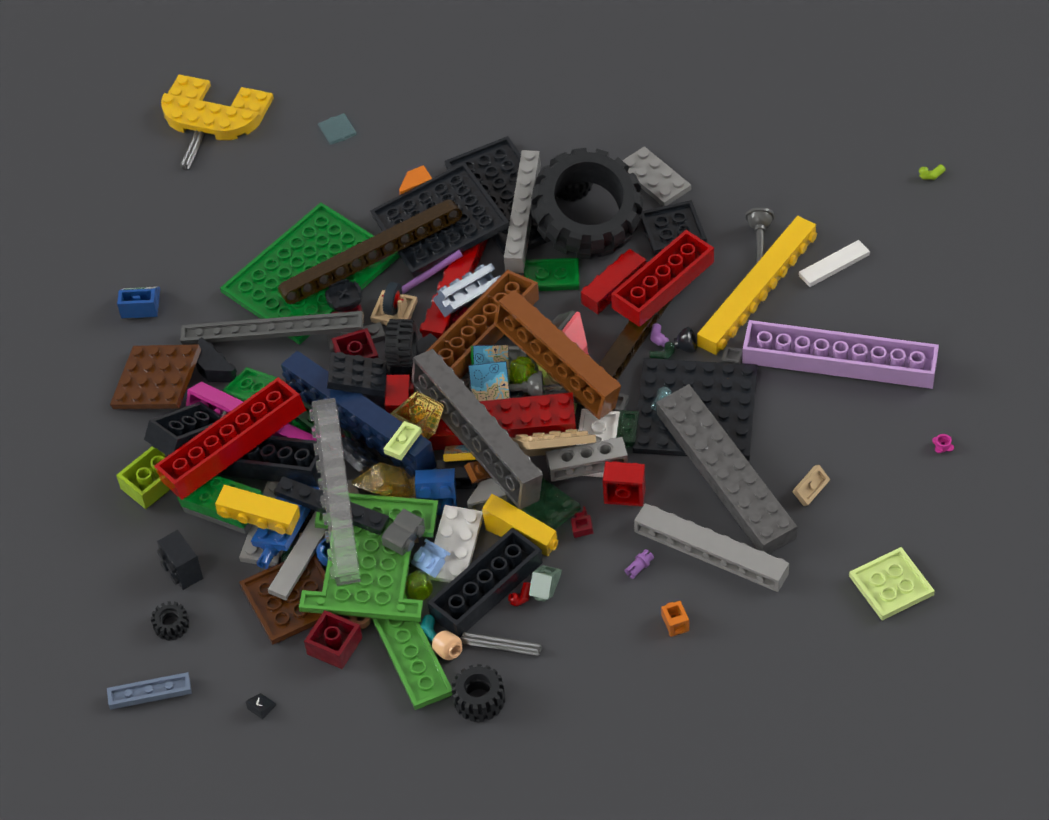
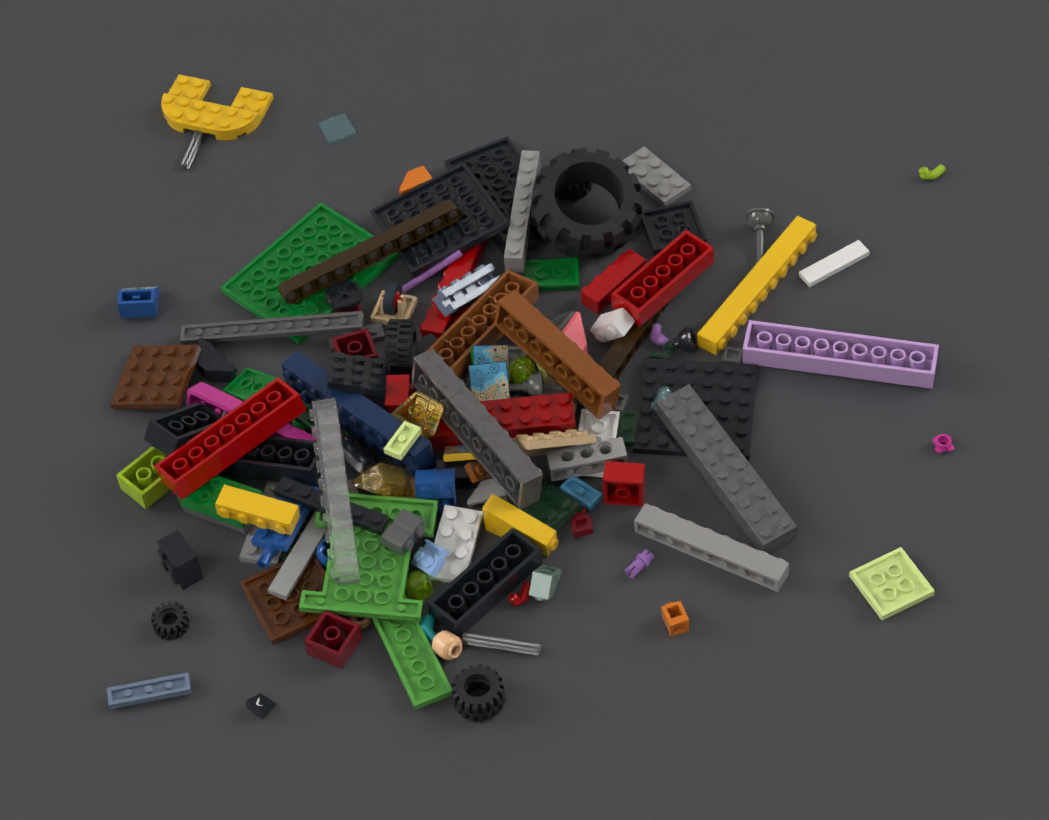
(581, 492): none -> dark azure plate
(612, 325): none -> white brick
(811, 485): tan plate -> none

